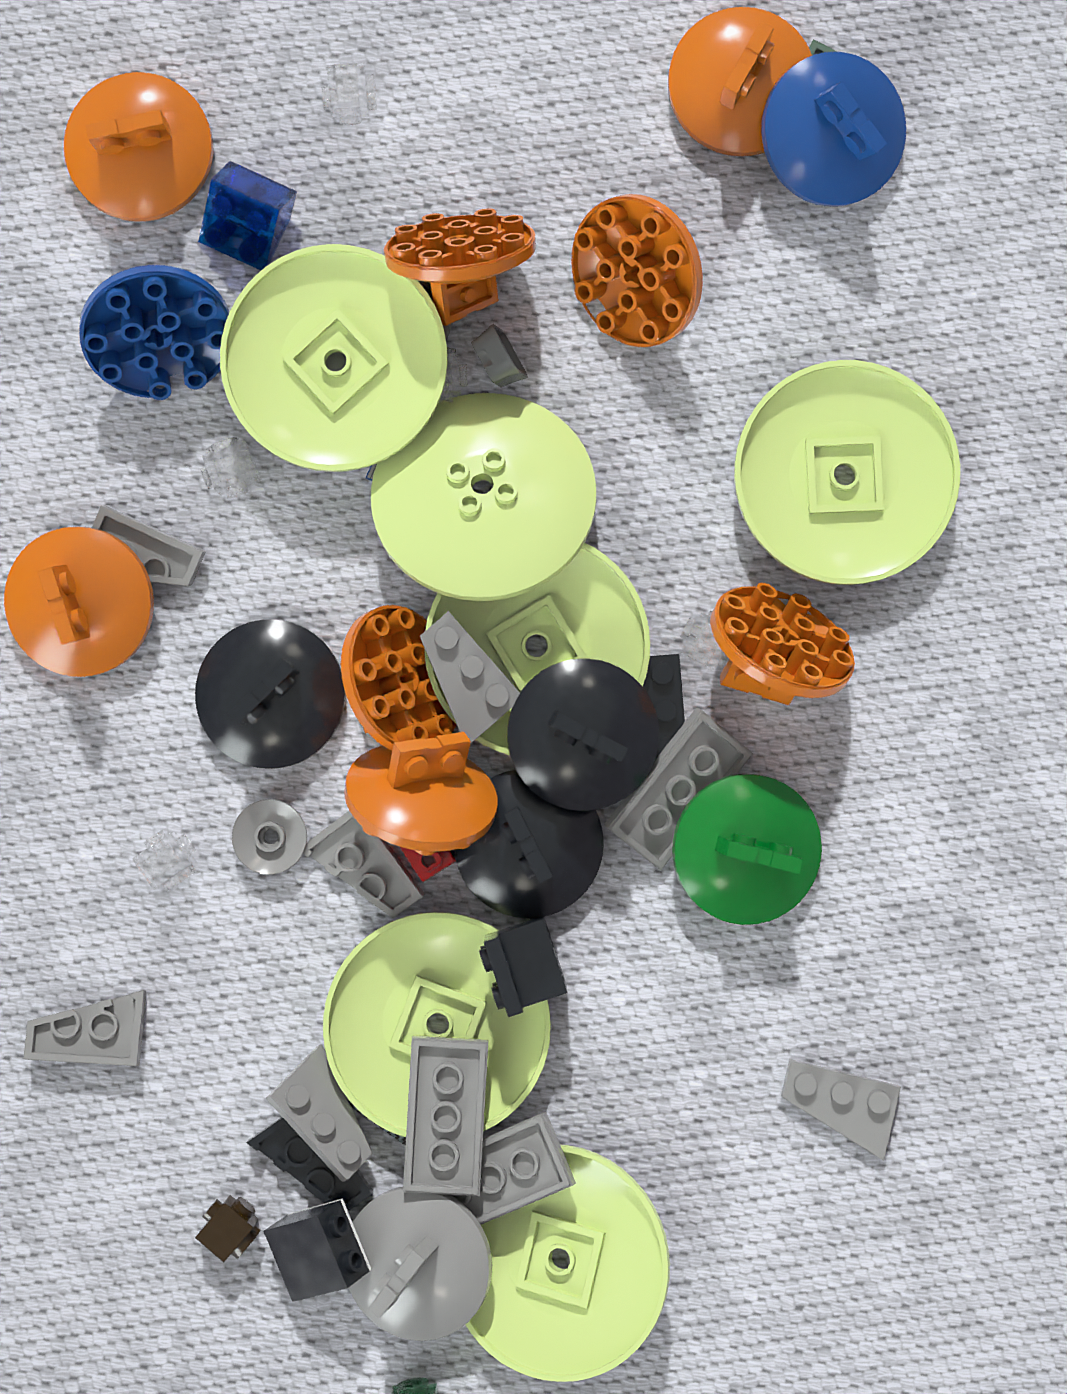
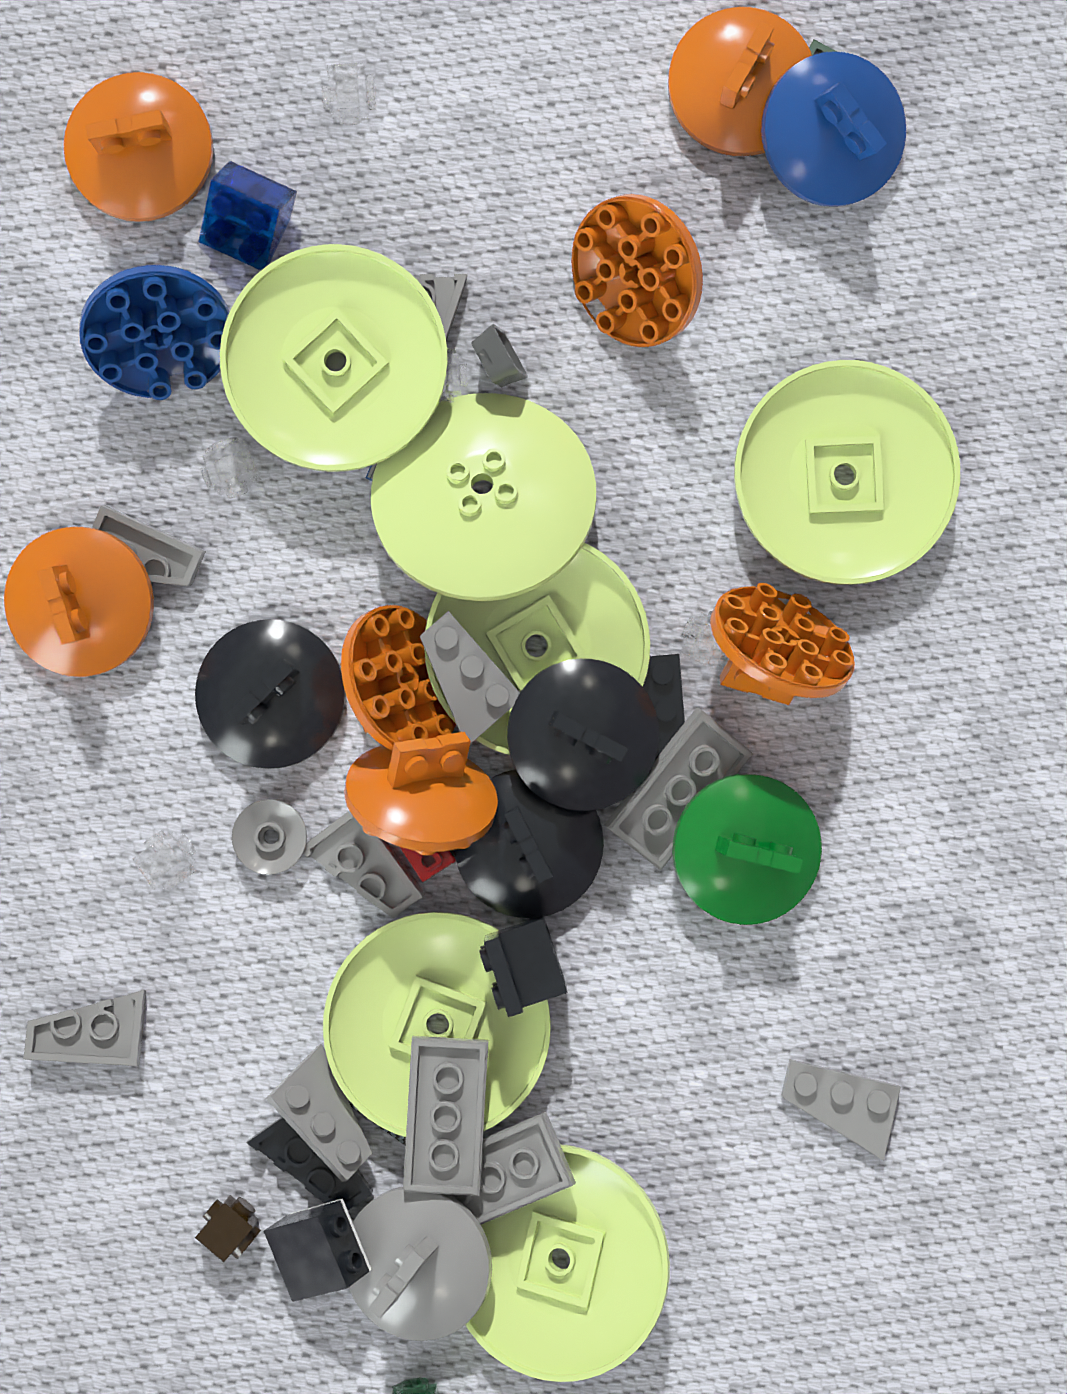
(460, 257): orange bracket -> none

